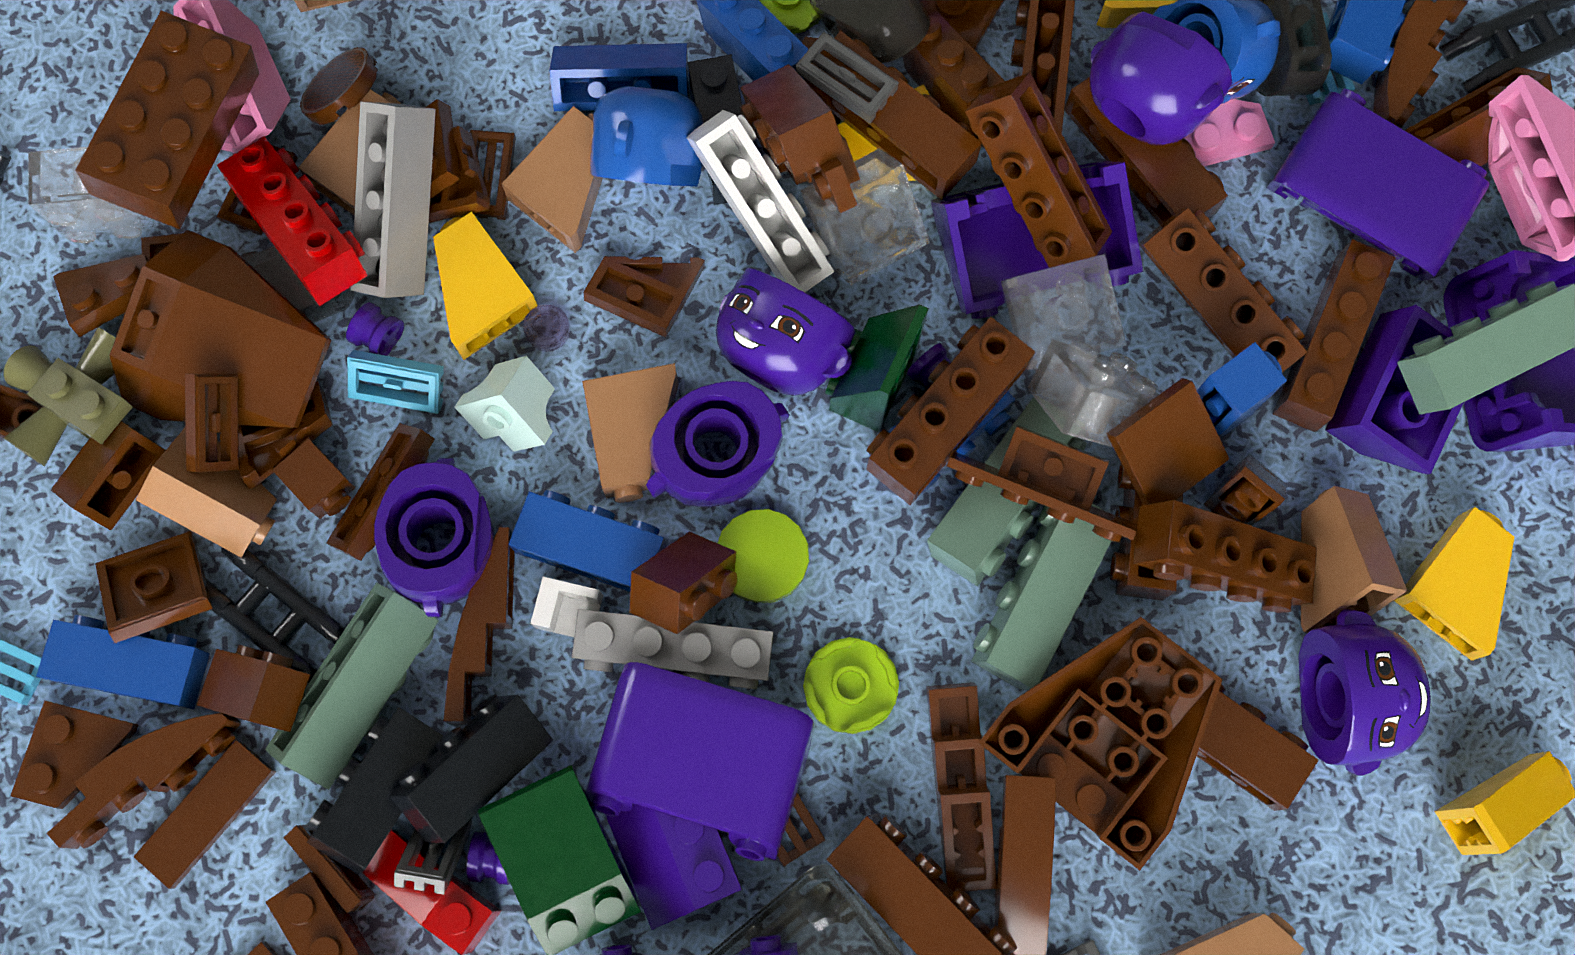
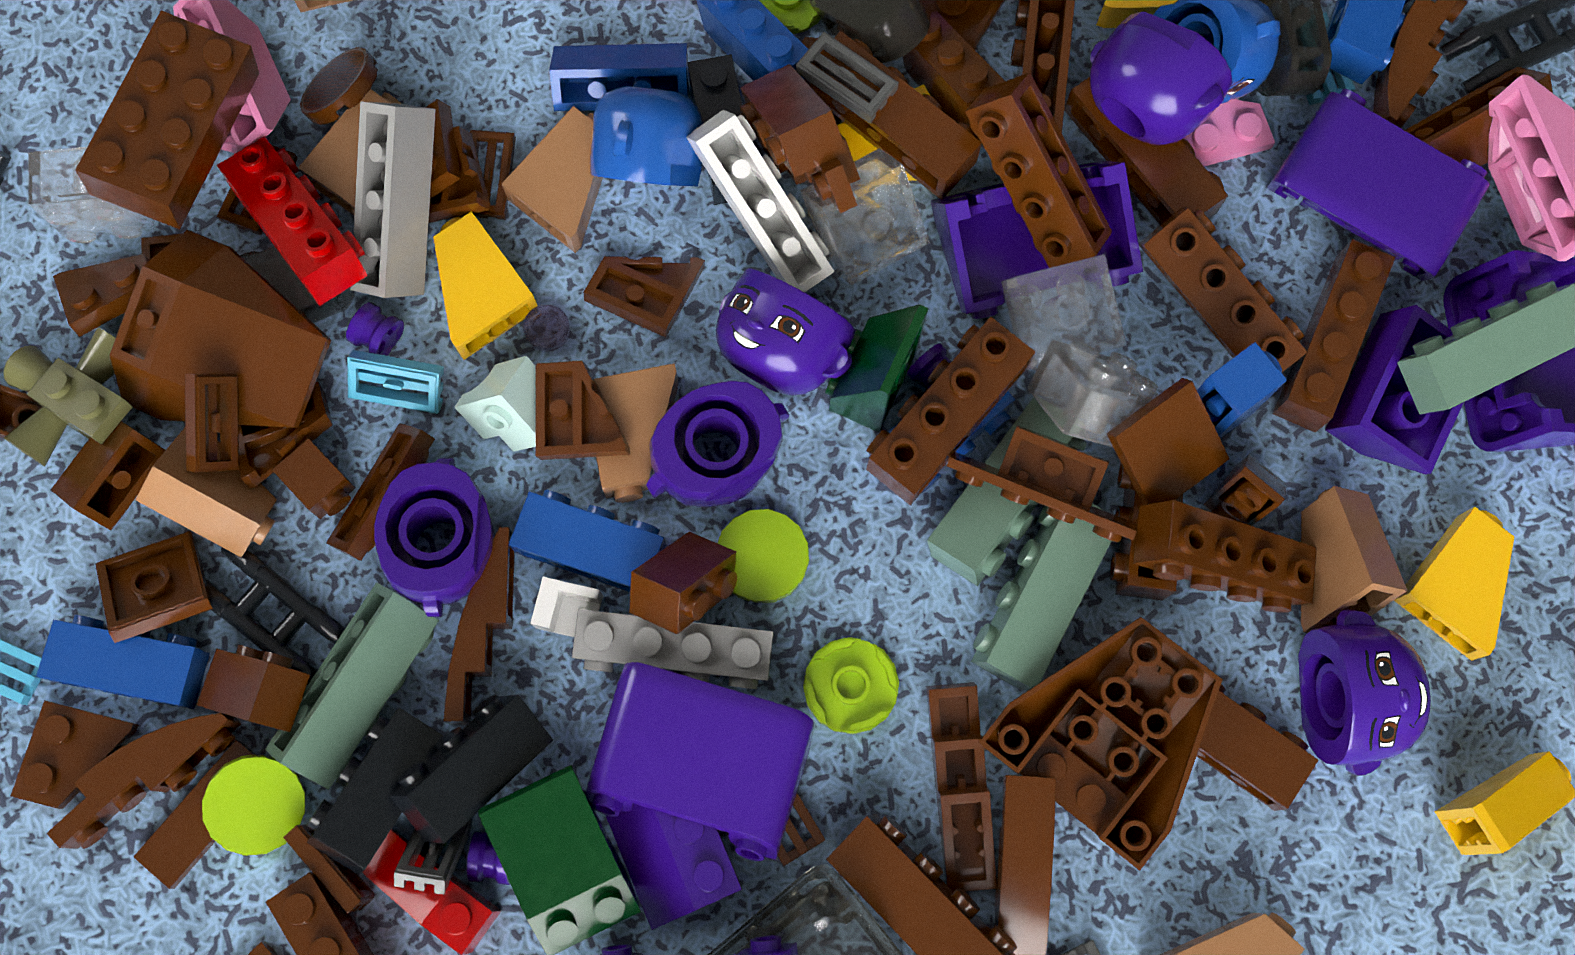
(253, 804): none -> lime tile
(573, 415): none -> reddish brown wing

